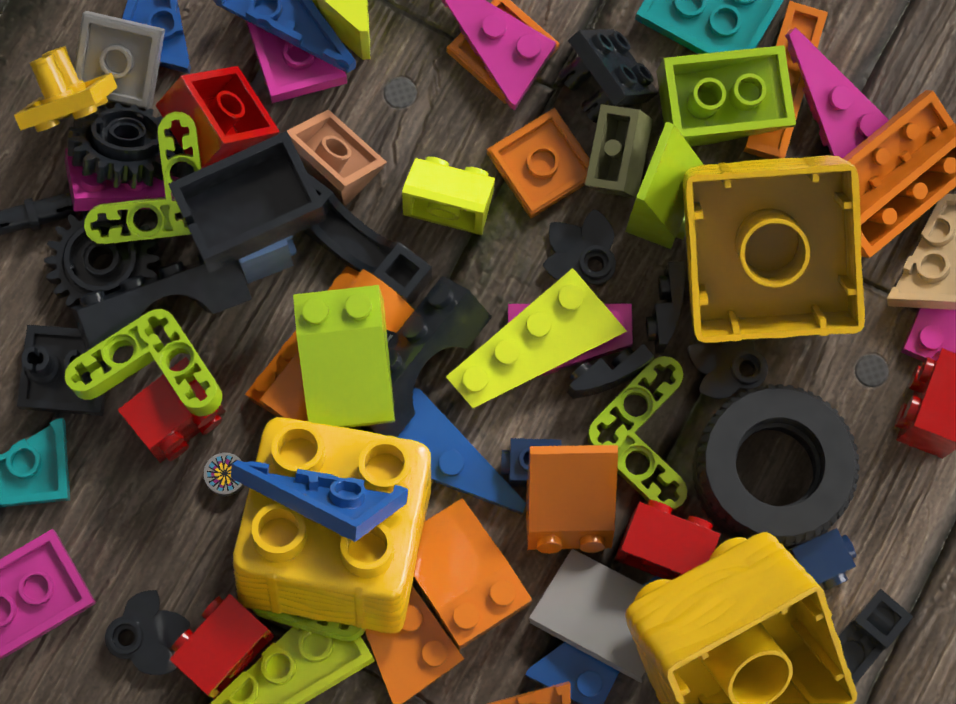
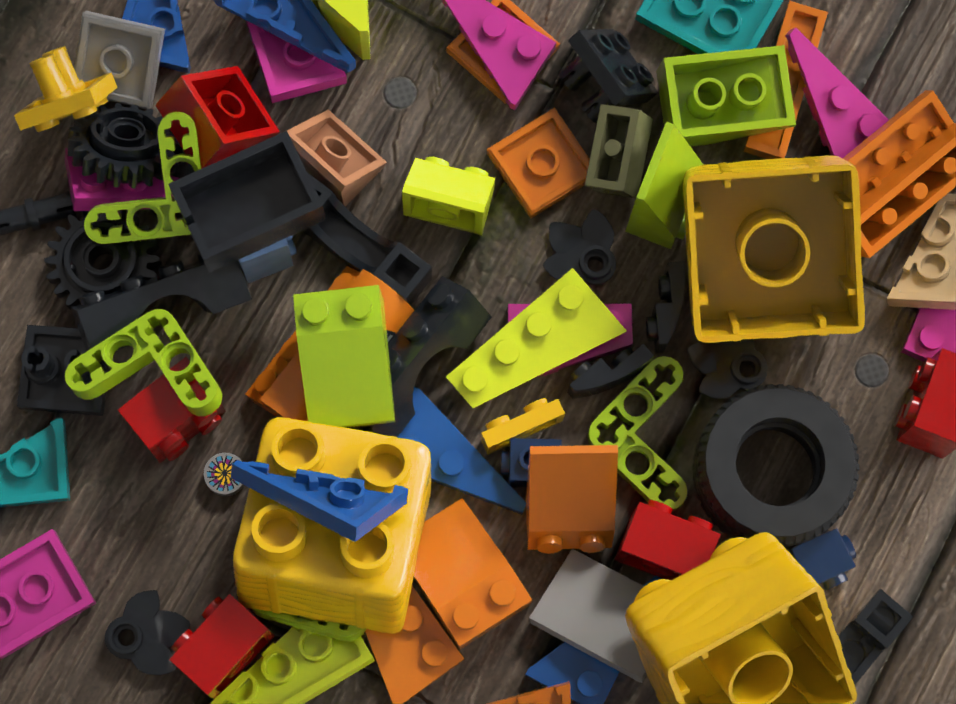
(537, 417): none -> yellow plate

